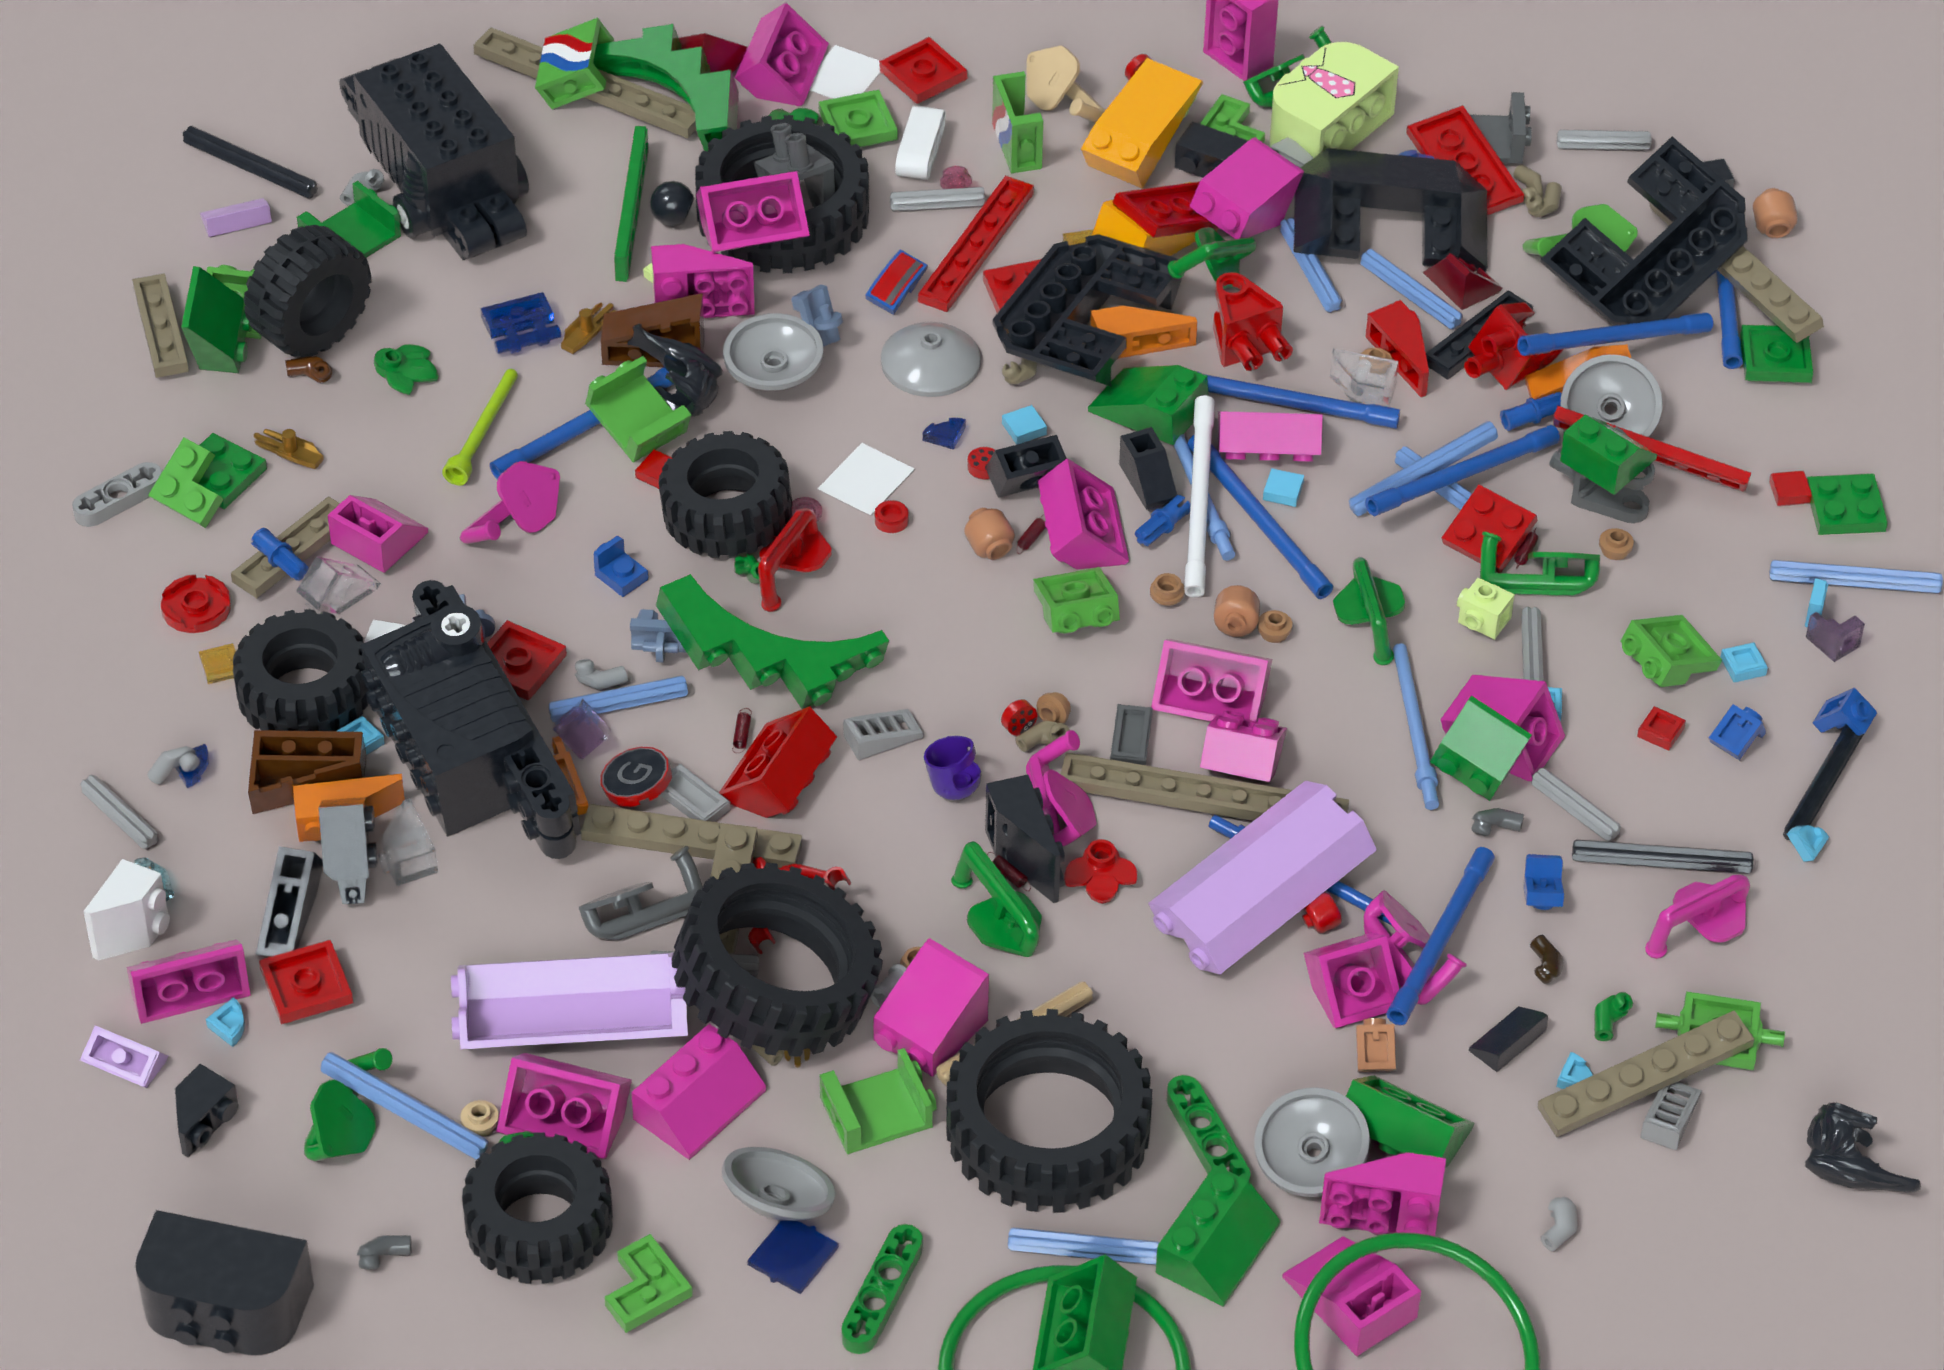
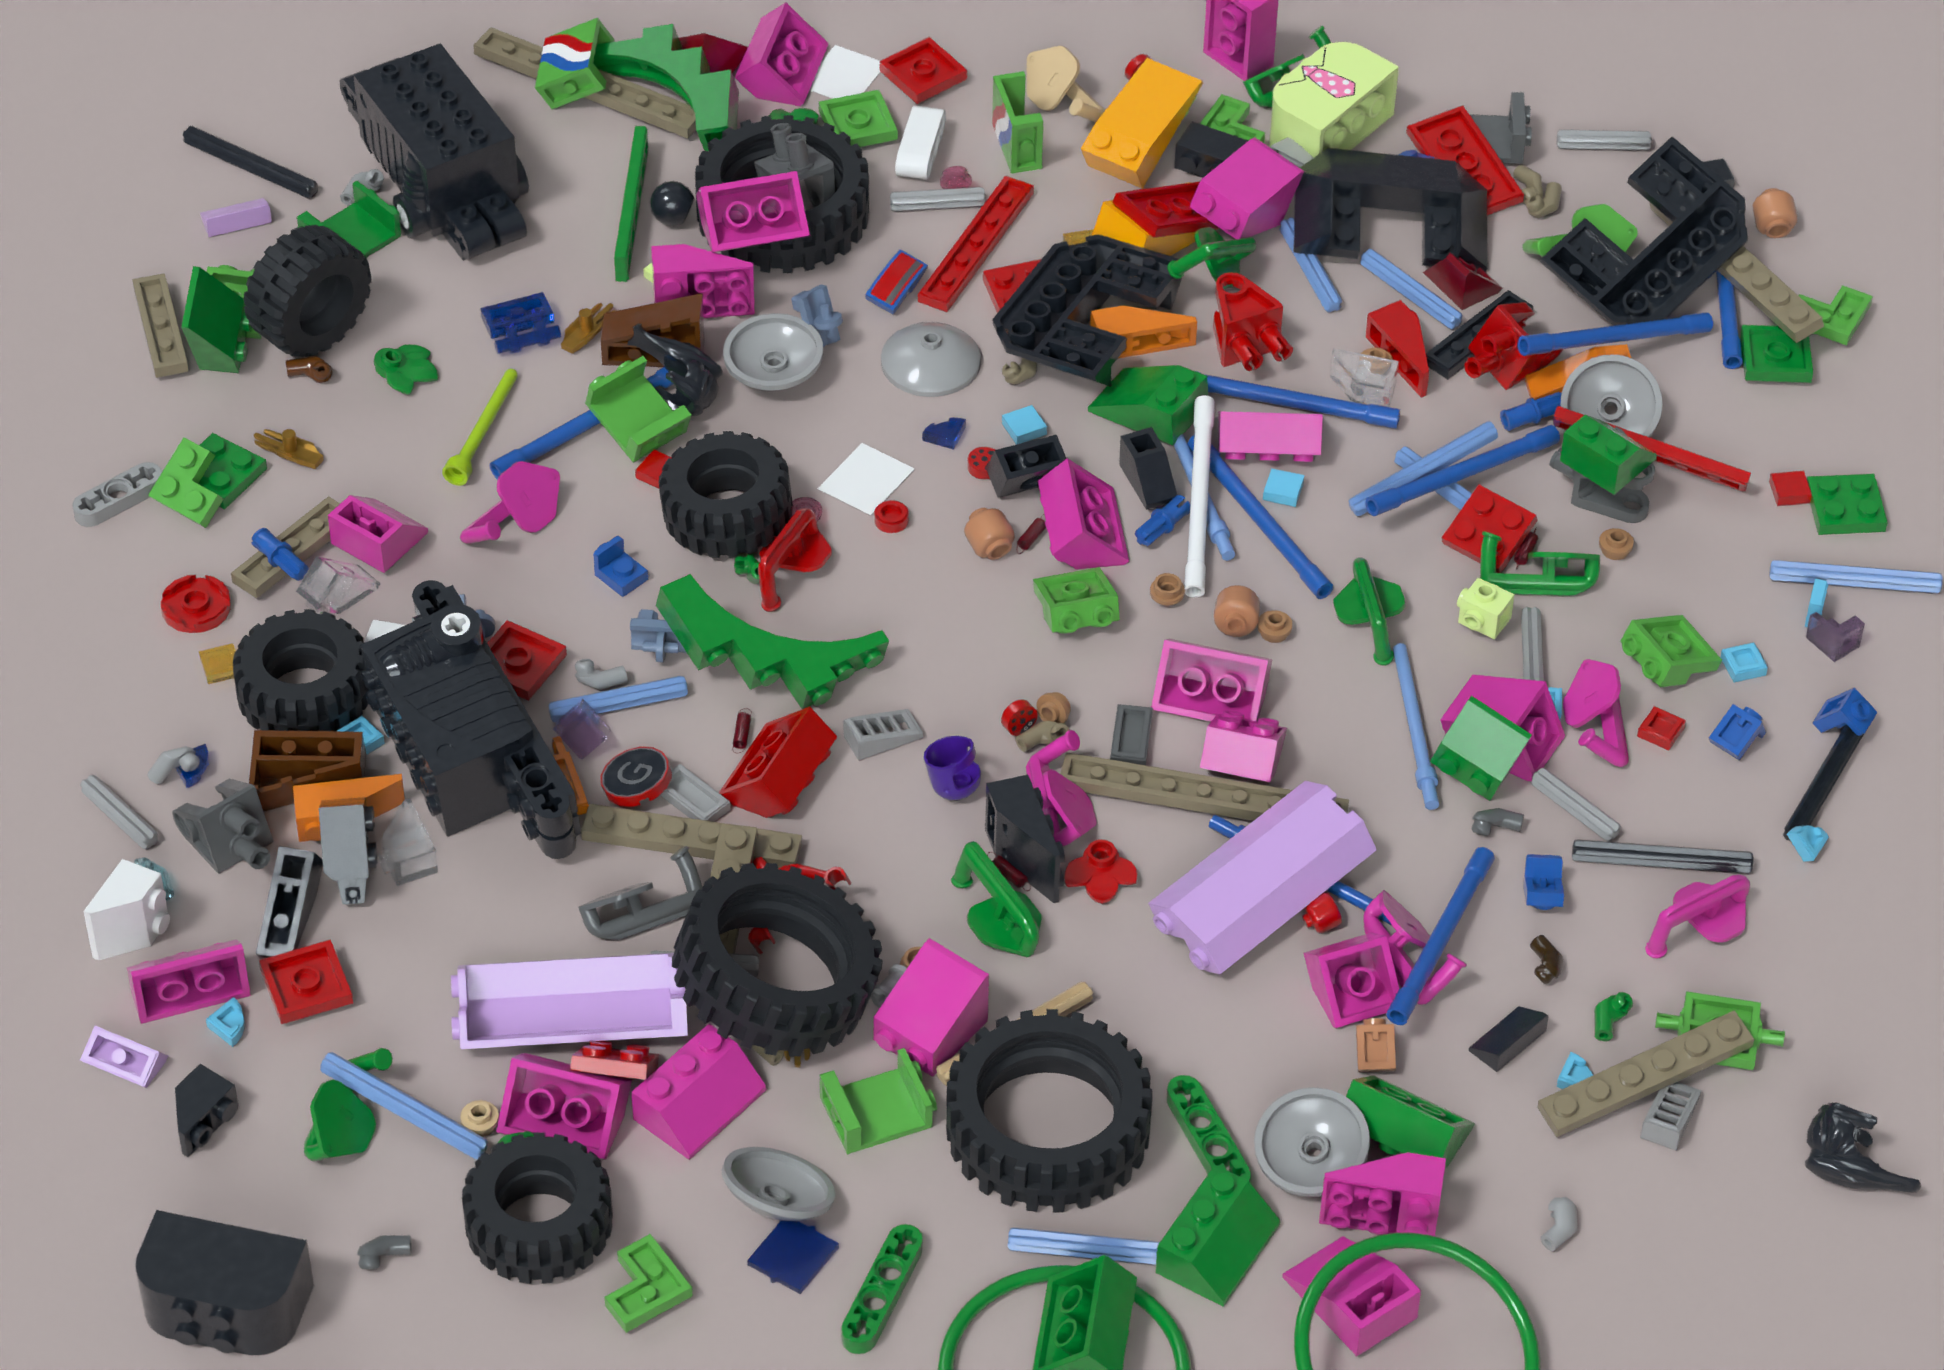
(228, 830): none -> dark grey piece
(603, 1059): none -> plate
(1595, 693): none -> dark pink piece
(1842, 315): none -> bright green plate

